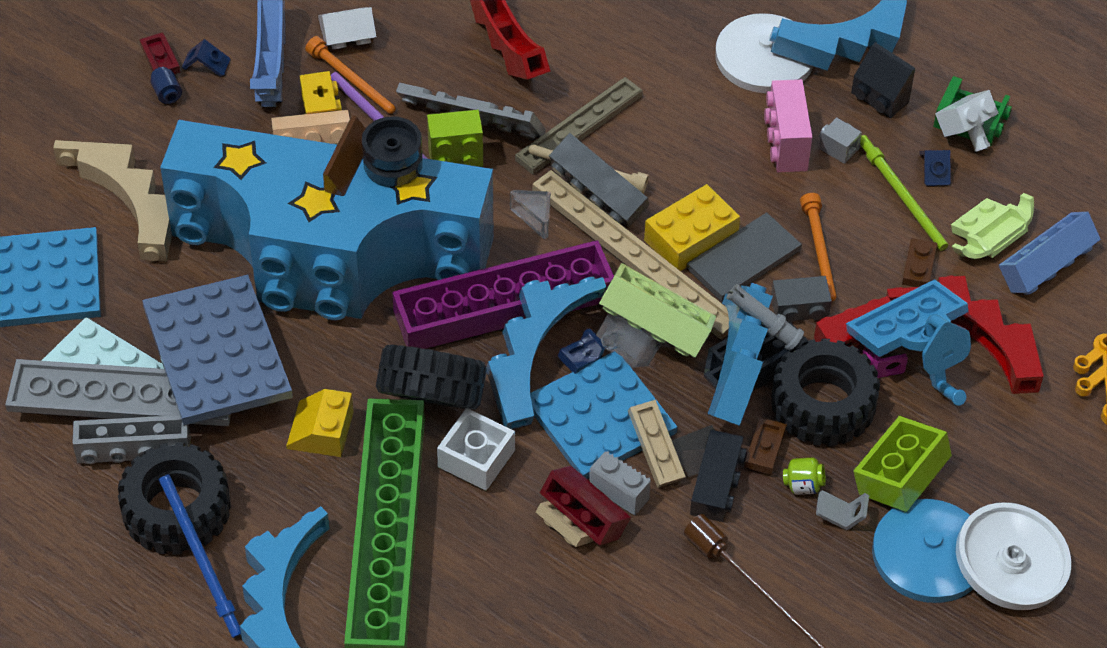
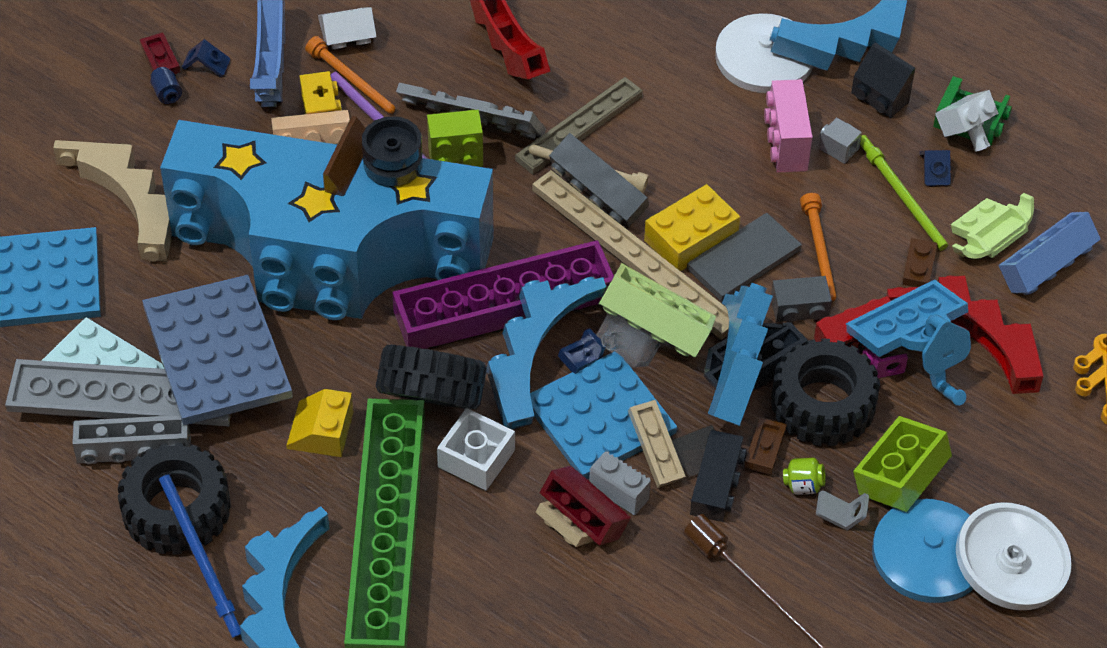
(533, 209): clear slope -> none
(776, 324): light grey pin -> none

